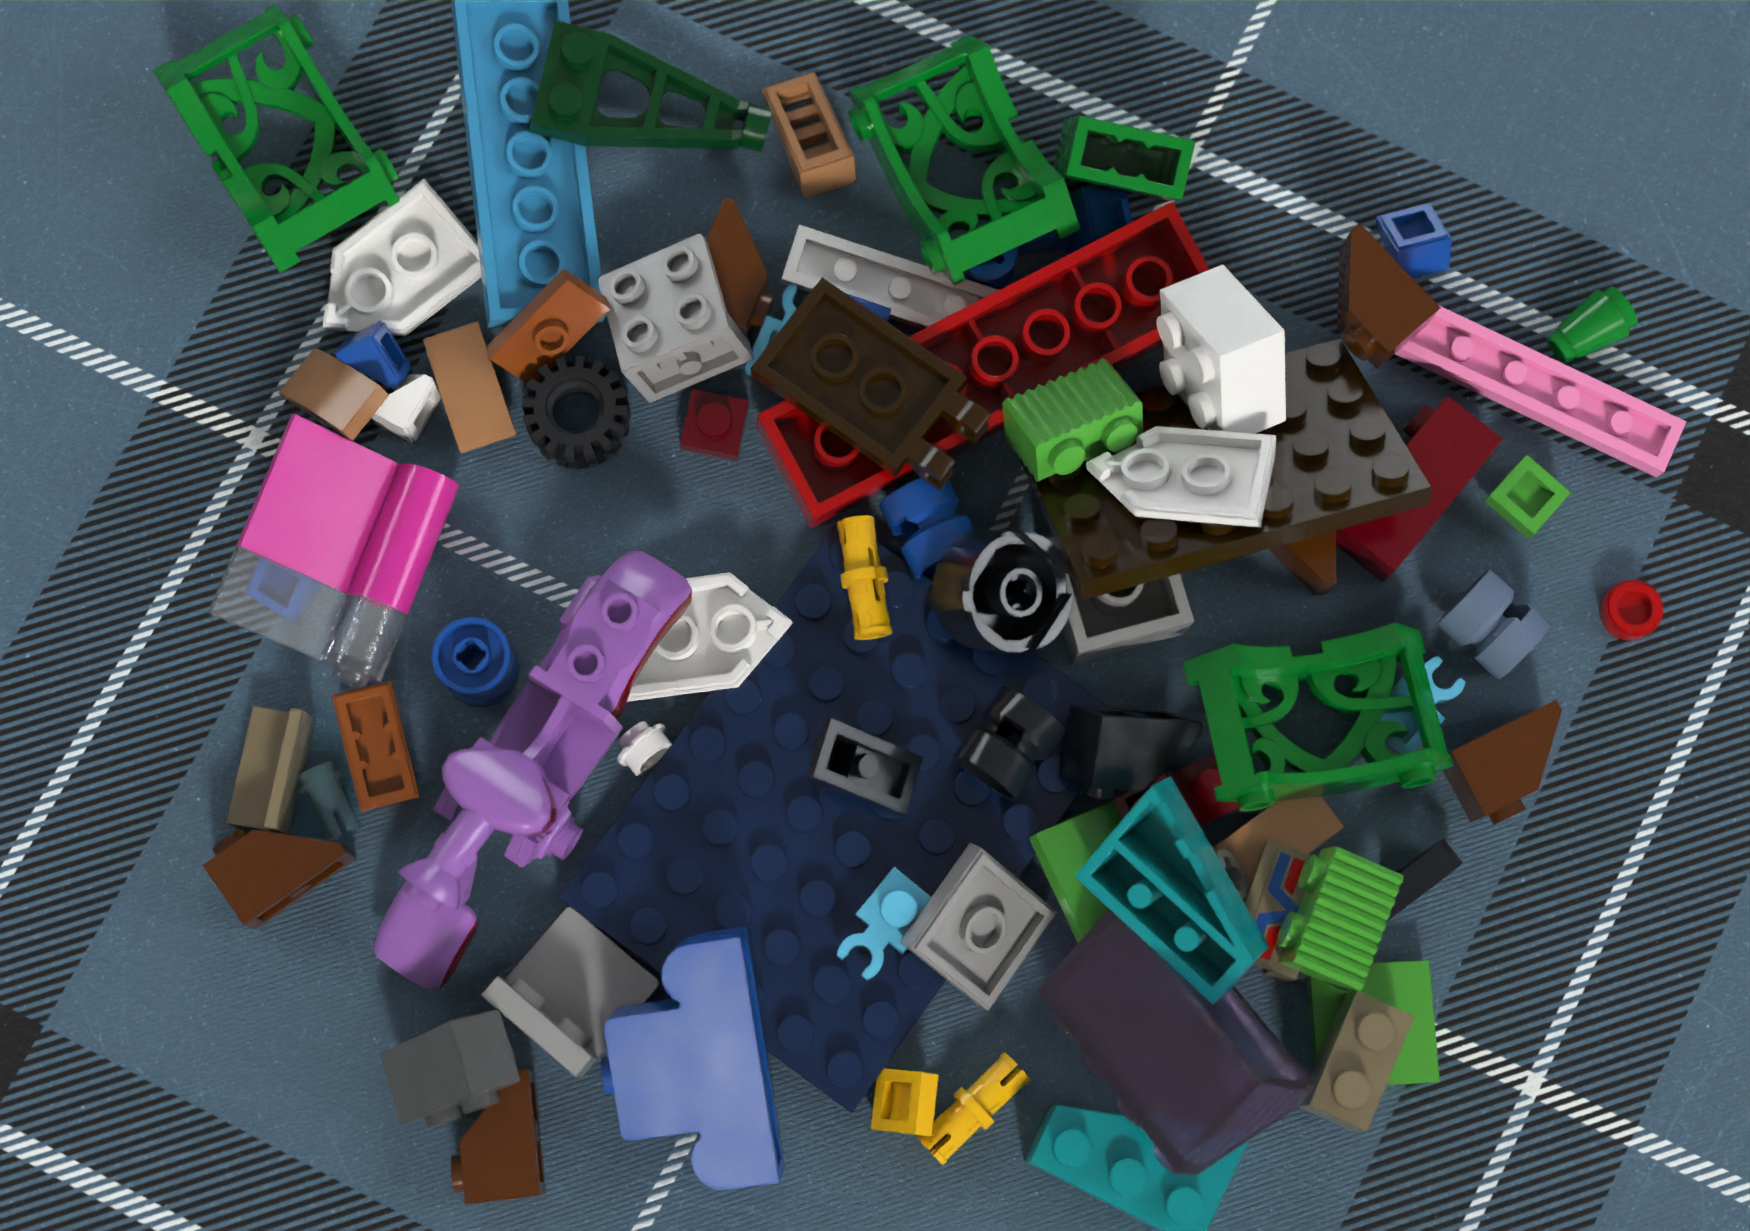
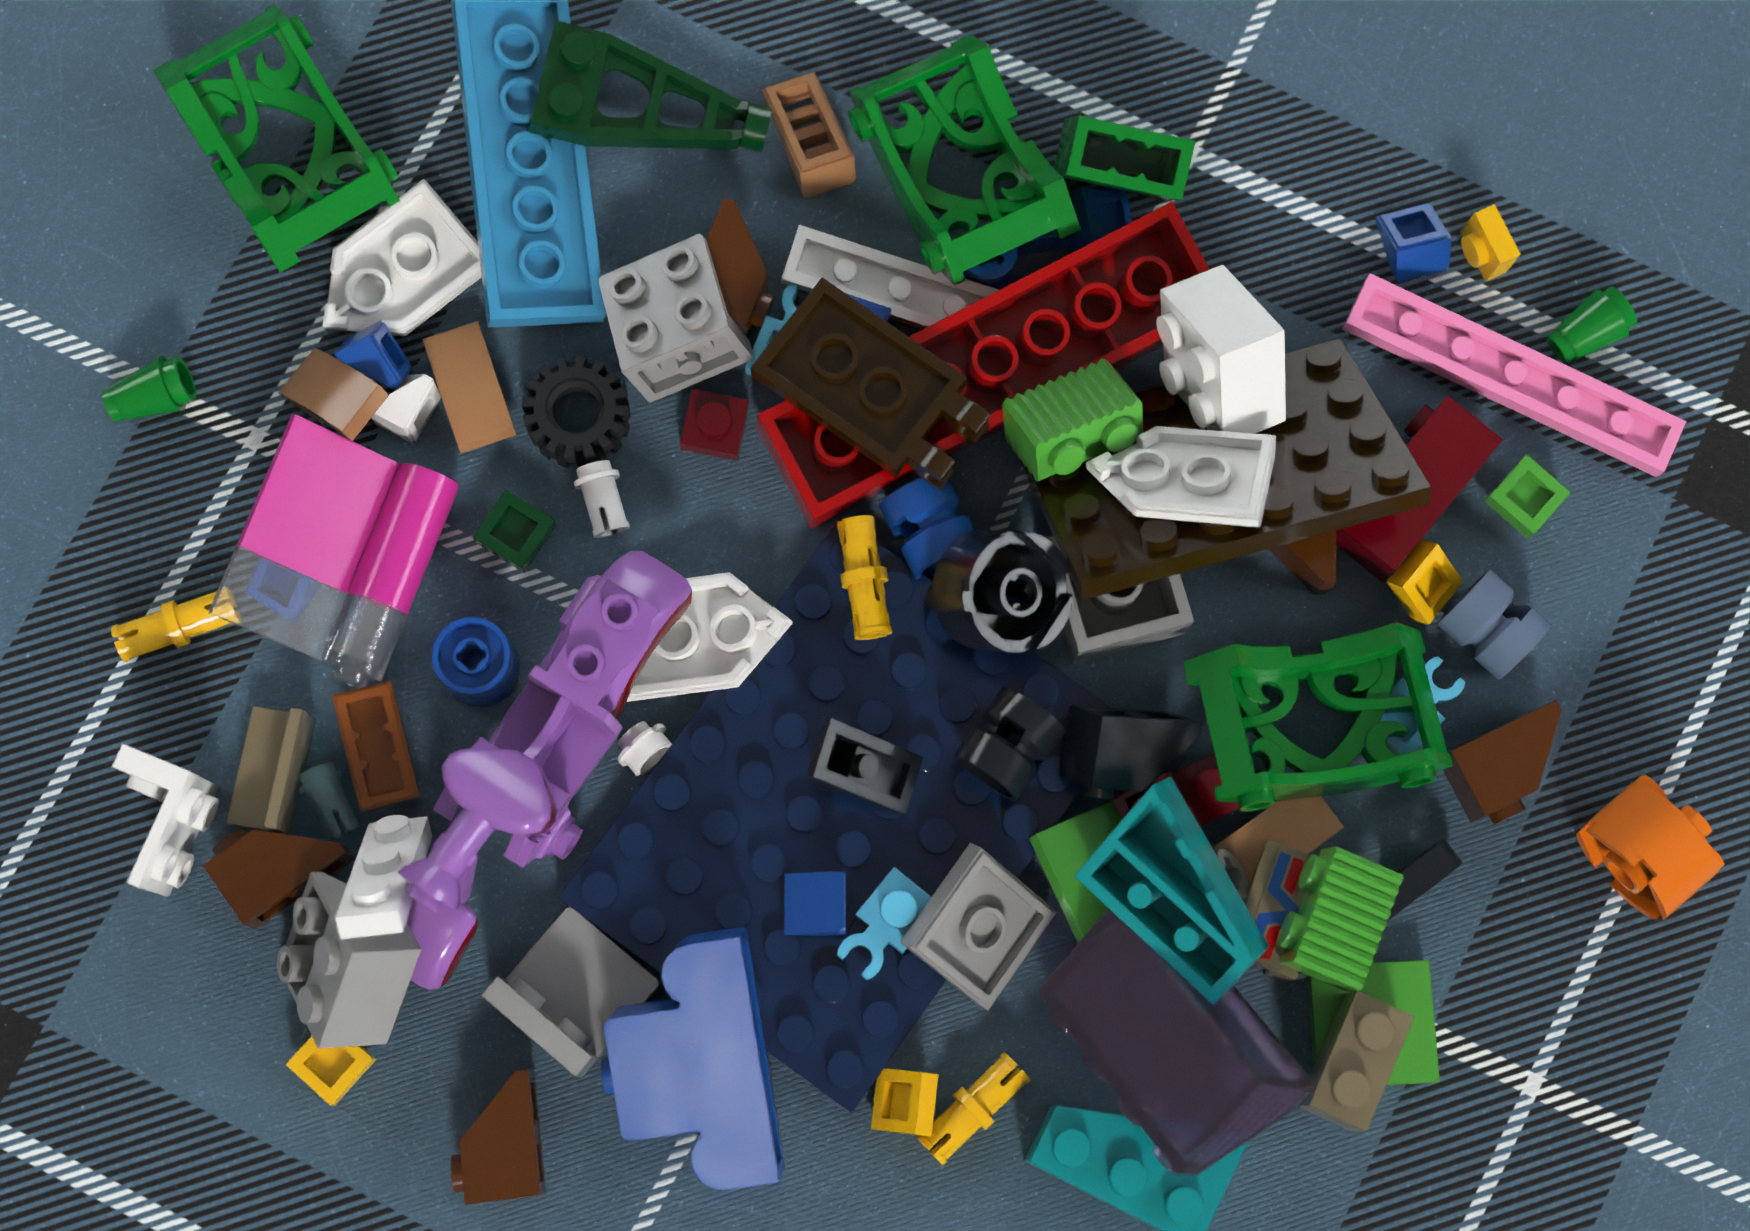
(152, 390): none -> green cone
(170, 626): none -> yellow pin
(186, 809): none -> white bracket
(330, 1070): none -> yellow plate
(347, 986): none -> light grey slope
(375, 890): none -> white plate
(451, 1069): dark grey brick -> none
(514, 531): none -> dark green plate
(548, 326): dark orange plate -> none
(602, 498): none -> white pin
(815, 904): none -> blue slope
(1377, 300): reddish brown slope -> none
(1424, 581): none -> yellow plate
(1488, 243): none -> yellow plate
(1631, 610): red tile -> none
(1651, 848): none -> orange brick

